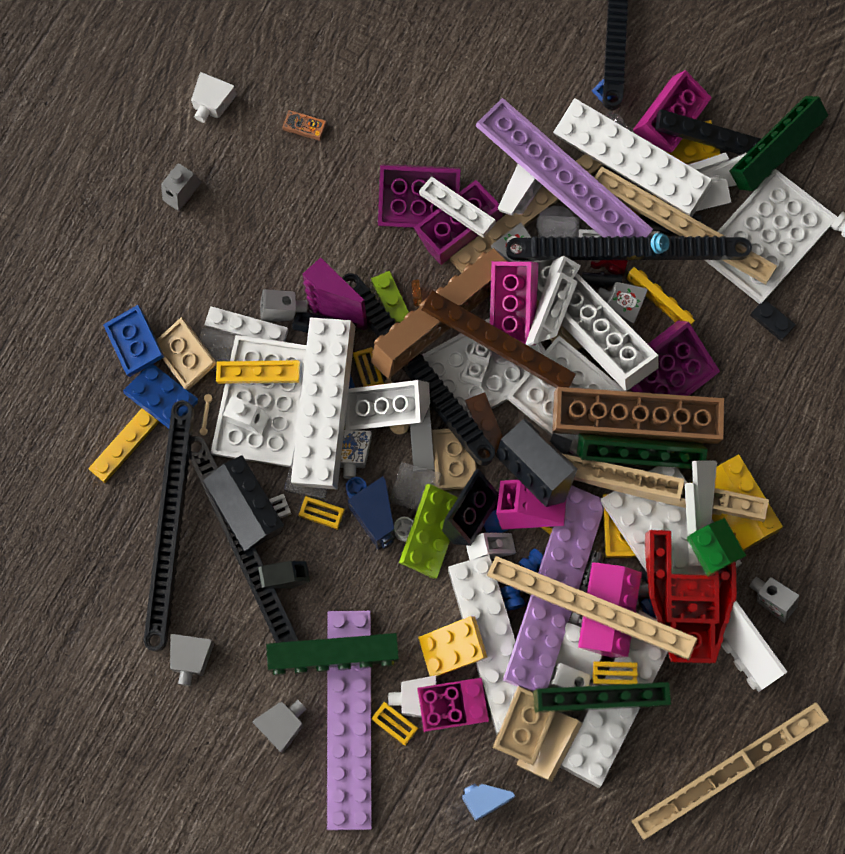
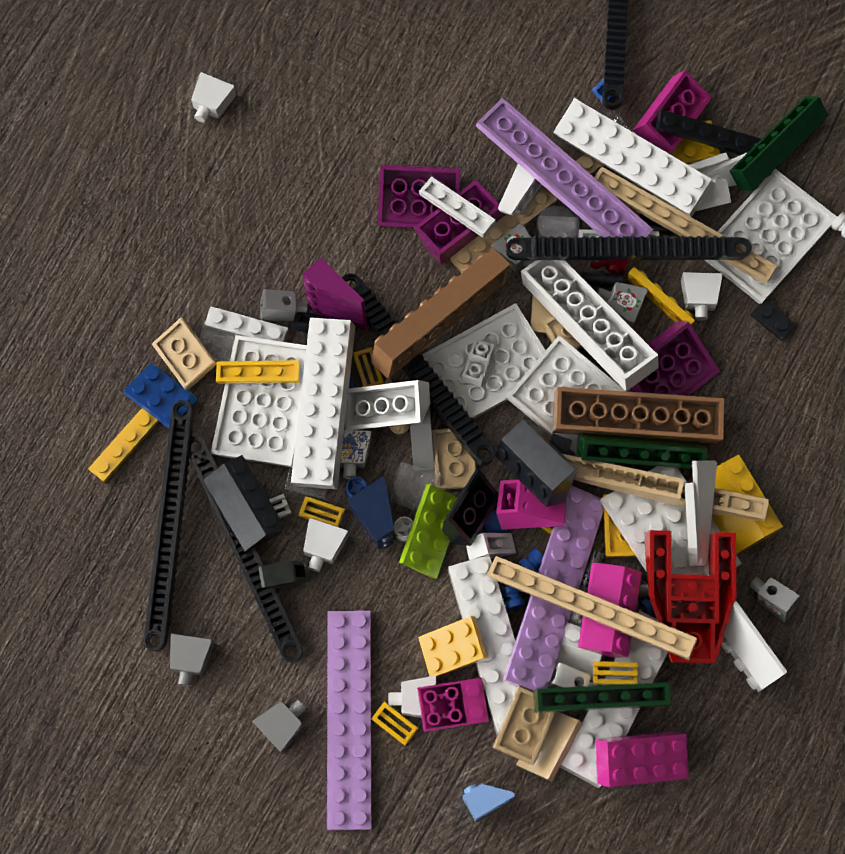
(133, 341): blue plate -> none
(180, 184): light grey torso -> none
(208, 399): tan hinge -> none
(244, 413): white torso -> none
(304, 125): tile -> none
(323, 543): none -> white torso
(332, 652): dark green brick -> none
(390, 296): lime plate -> none
(416, 292): clear orange tile -> none
(483, 415): reddish brown plate -> none
(497, 341): reddish brown plate -> none
(514, 297): dark pink slope -> none
(554, 300): white wedge -> none
(641, 759): none -> dark pink brick
(659, 243): medium azure plate -> none
(701, 292): none -> white torso
(715, 546): green slope -> none
(729, 770): tan slope -> none

